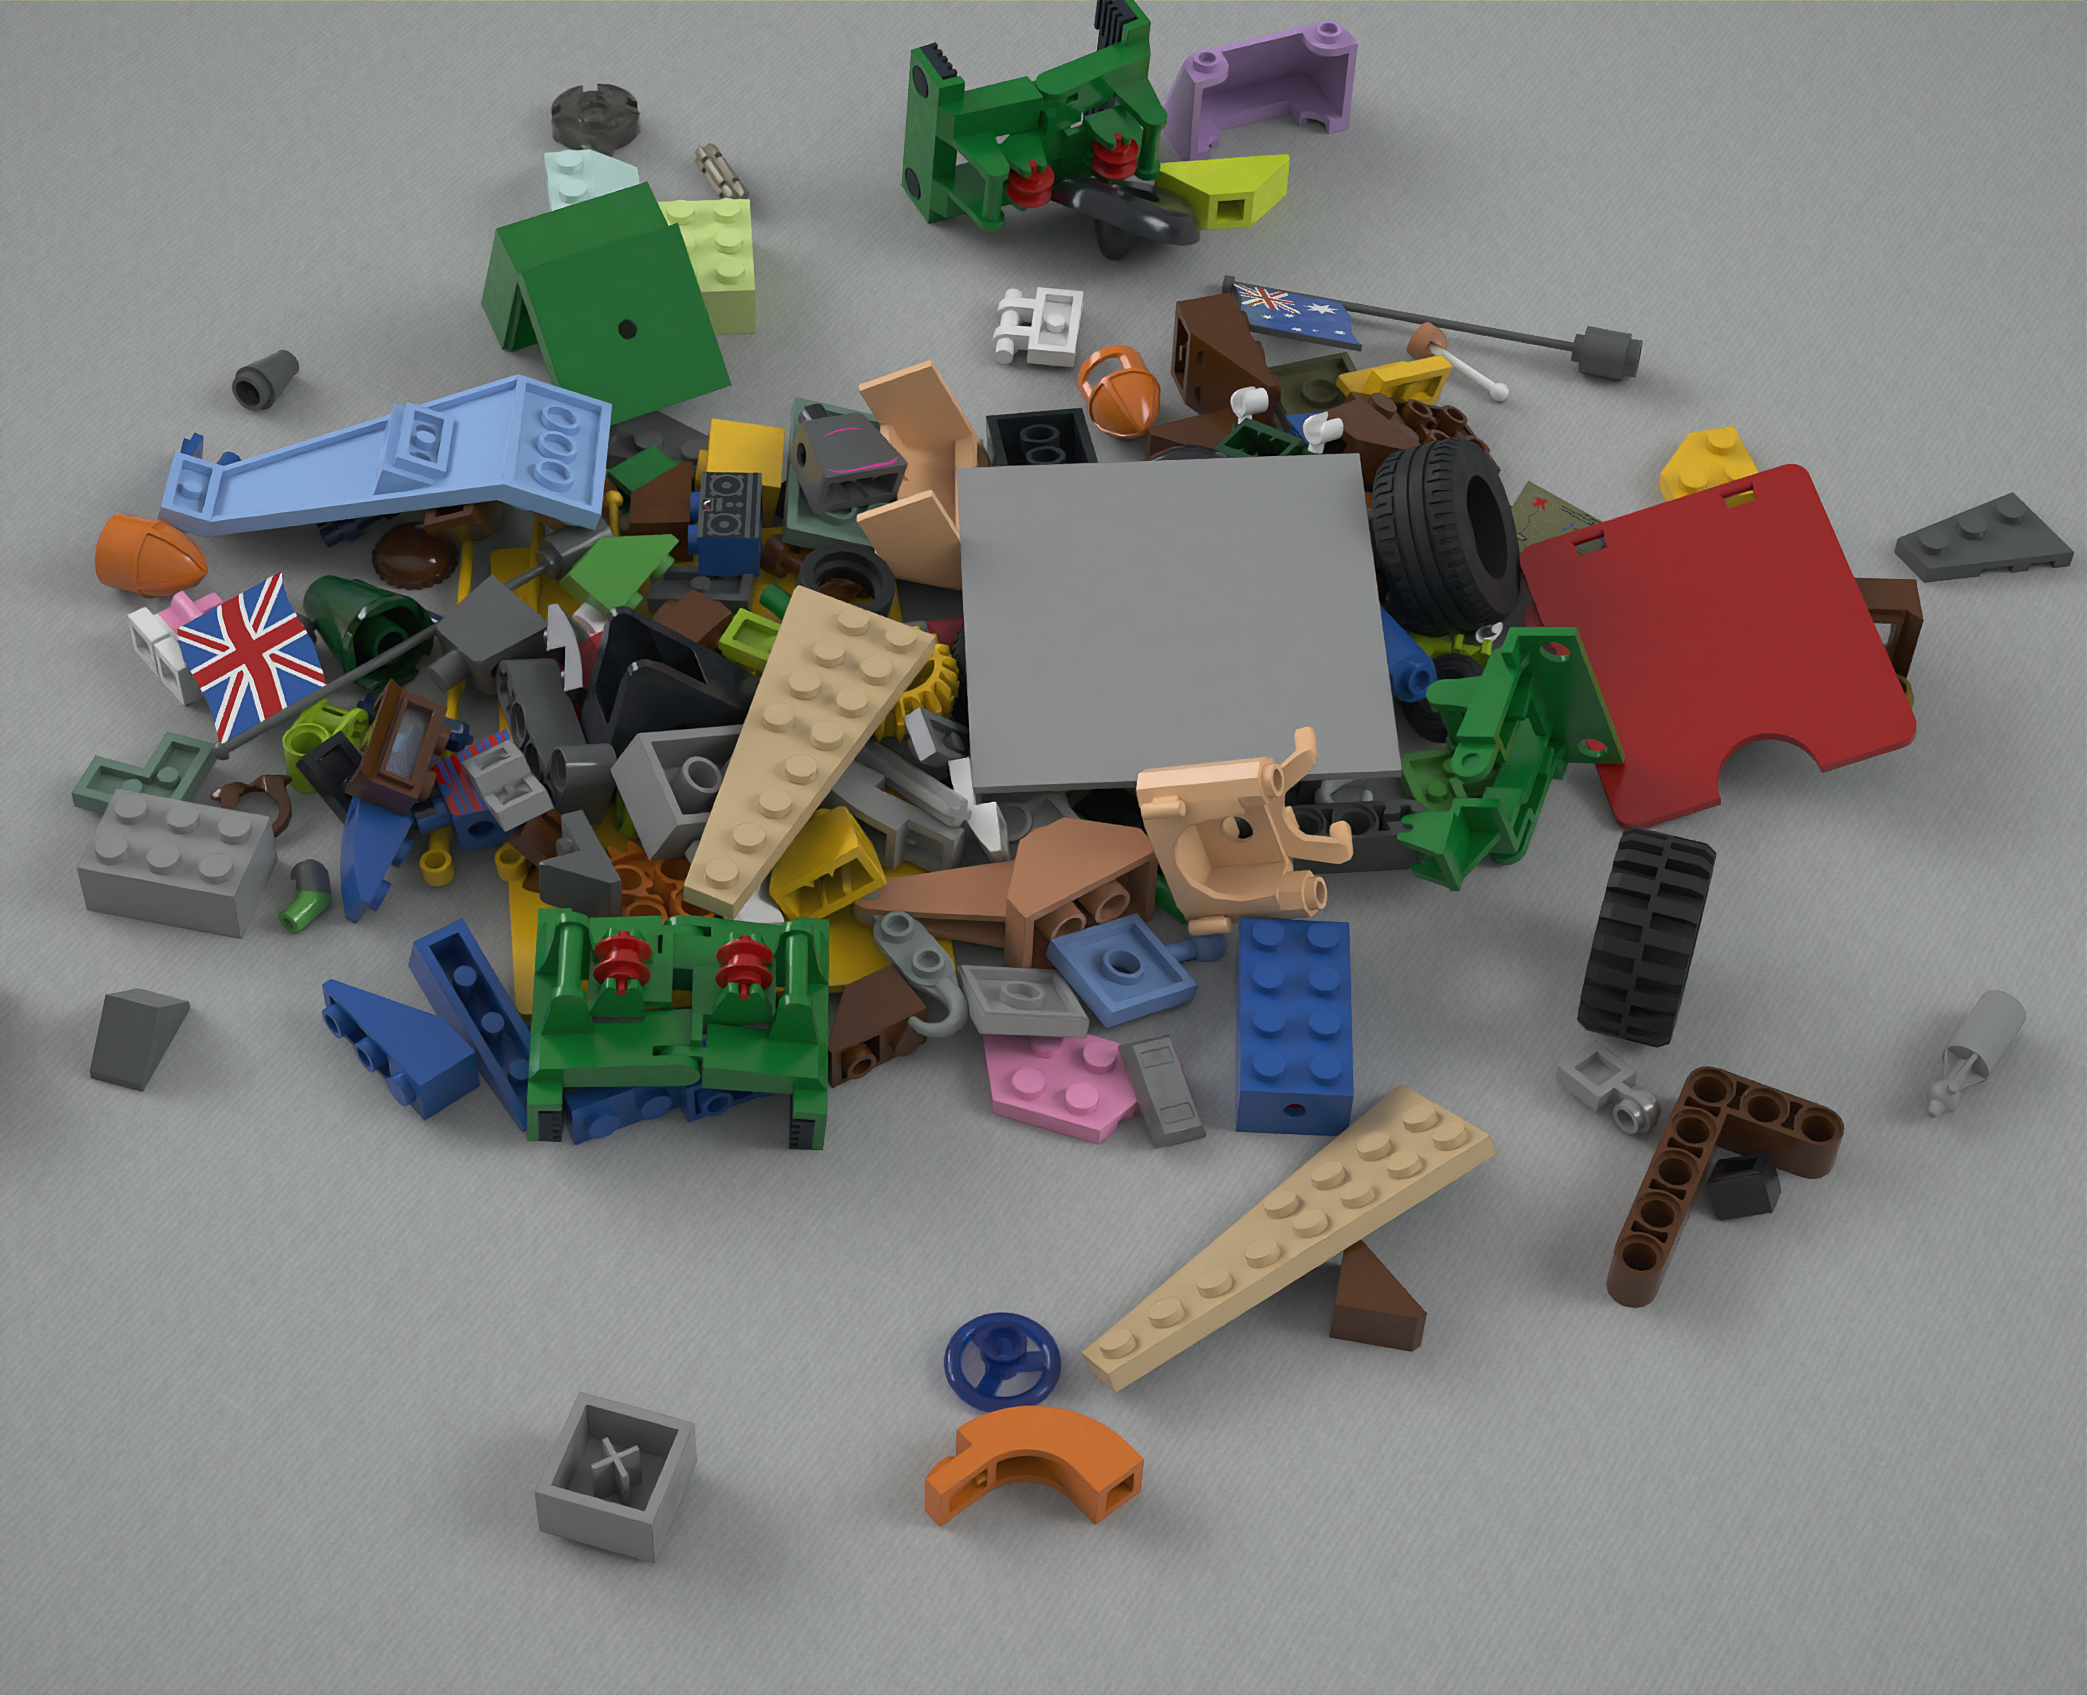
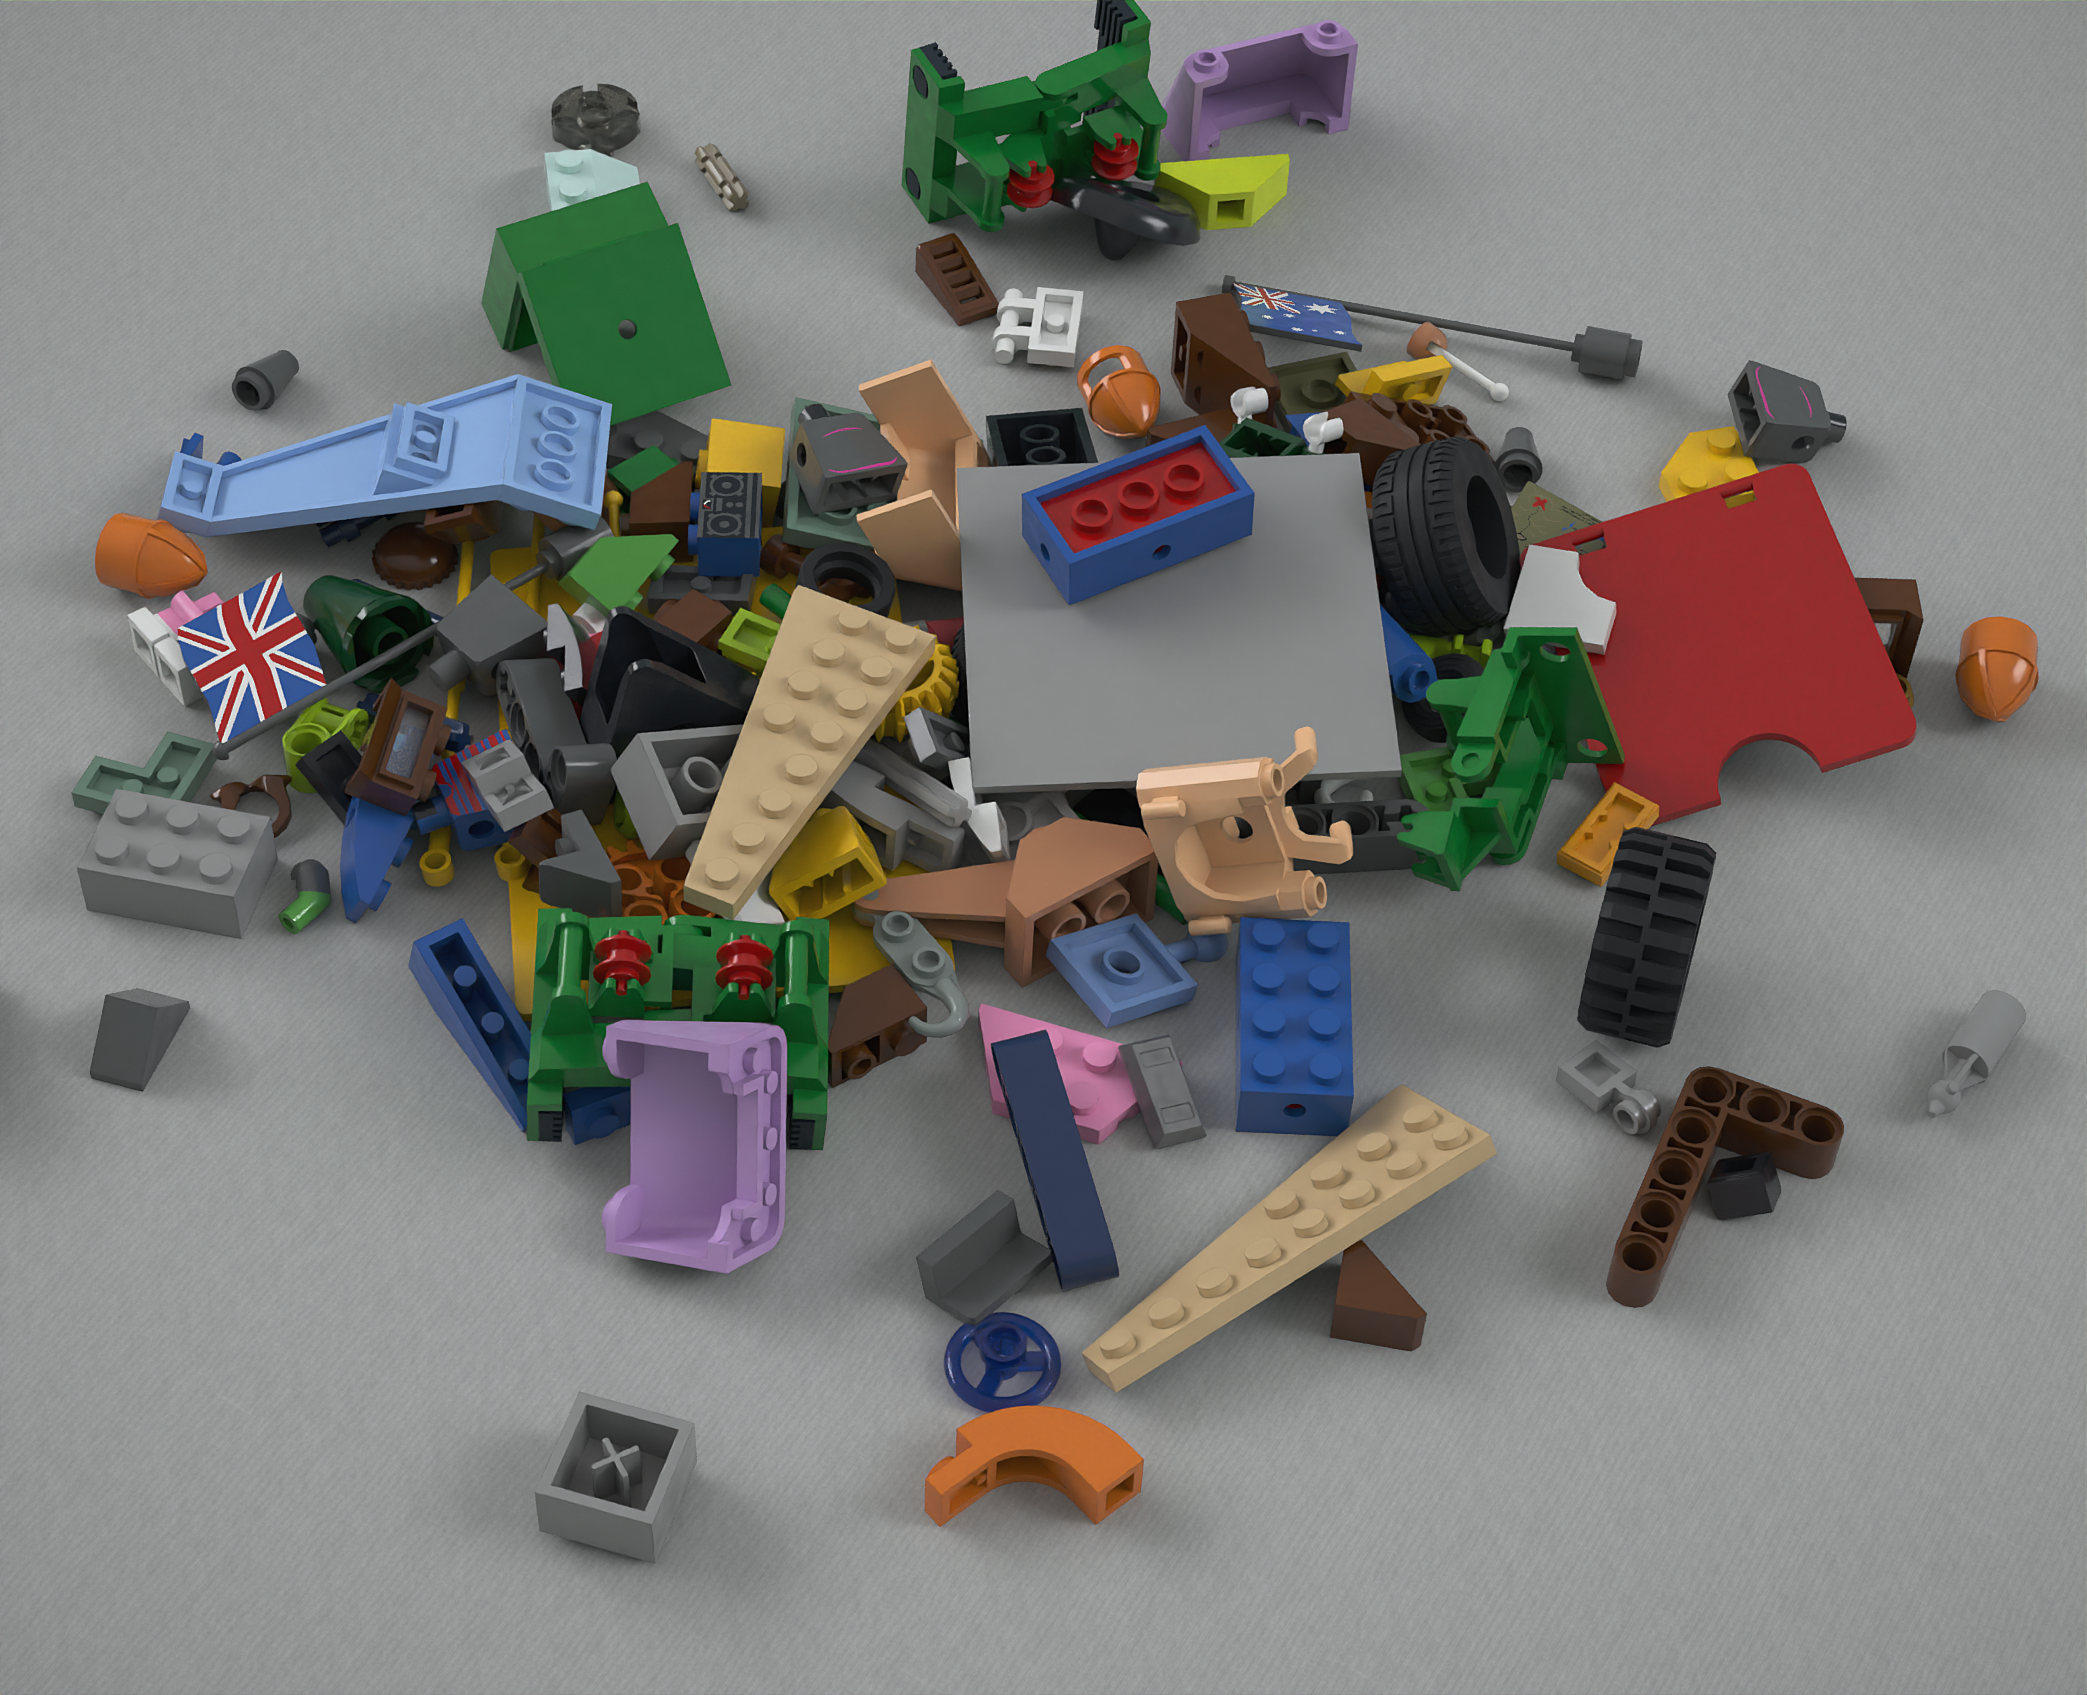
(409, 1047): blue slope -> none
(700, 1142): none -> lavender windscreen
(722, 258): yellowish green brick -> none
(948, 255): none -> reddish brown slope
(981, 1261): none -> dark grey panel
(1021, 1001): light grey plate -> none
(1054, 1160): none -> dark blue beam
(1137, 514): none -> brick
(1518, 460): none -> dark grey cone
(1555, 596): none -> white tile
(1595, 841): none -> light orange plate
(1781, 415): none -> dark grey torso
(1983, 538): dark grey wing -> none
(1997, 667): none -> orange helmet

